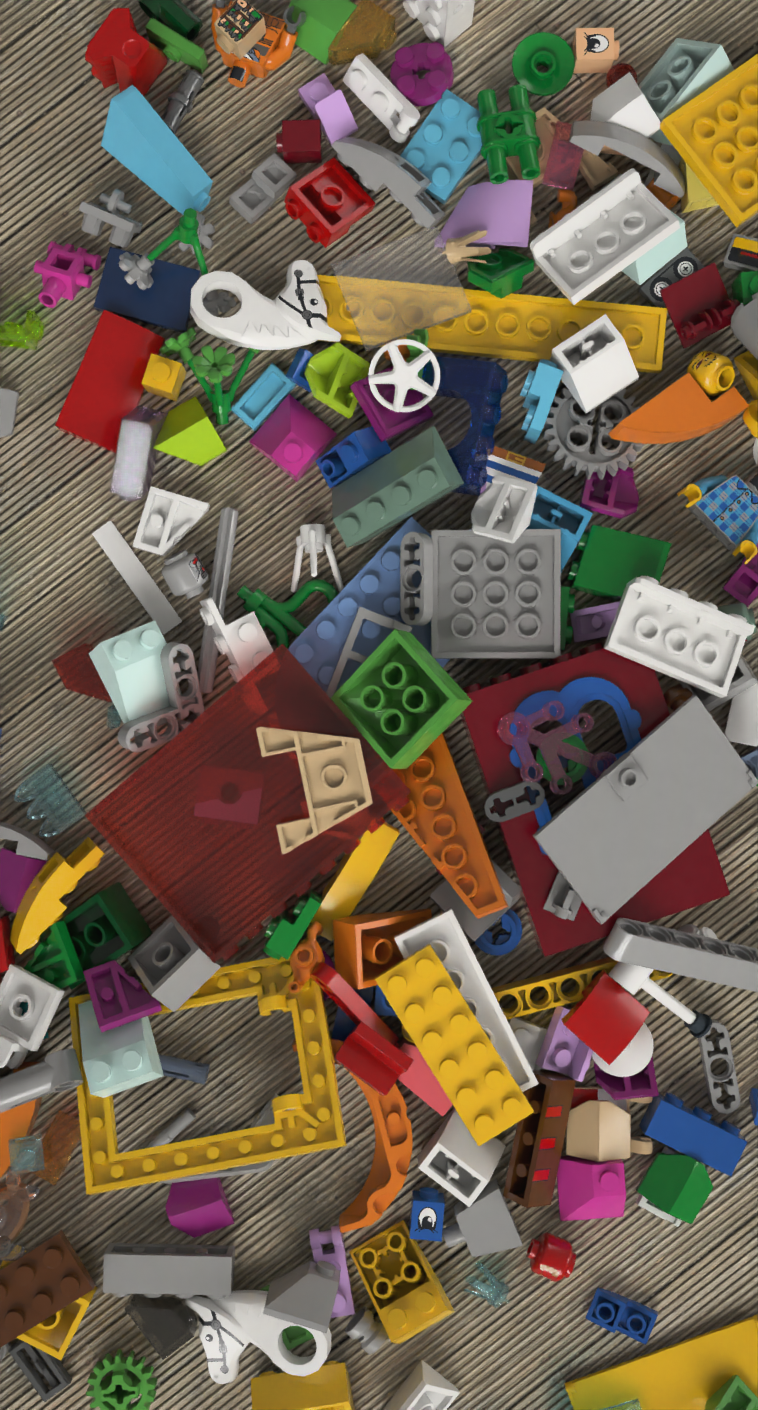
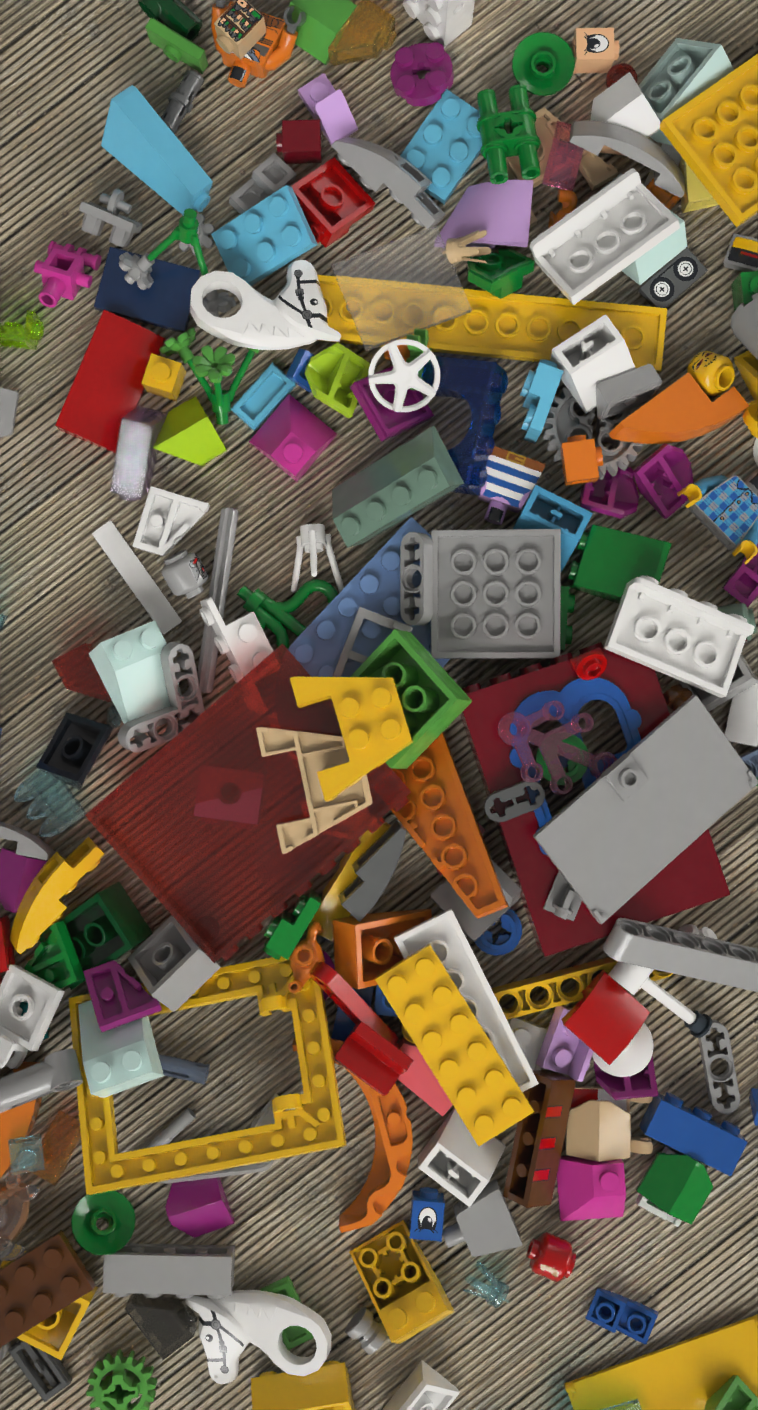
(74, 749): none -> black slope
(113, 1209): none -> green dish
(123, 55): red piece -> none
(265, 237): none -> medium azure plate
(305, 1295): light grey slope -> none
(344, 1298): lavender plate -> none
(352, 456): blue slope -> none
(368, 719): none -> yellow wing
(373, 872): none -> dark grey slope
(381, 97): white plate -> none
(504, 509): white slope -> none
(580, 460): none -> orange brick
(589, 664): none -> red plate
(593, 622): lavender slope -> none
(626, 391): none -> light grey slope
(663, 477): none -> magenta slope
(698, 305): dark red hinge -> none

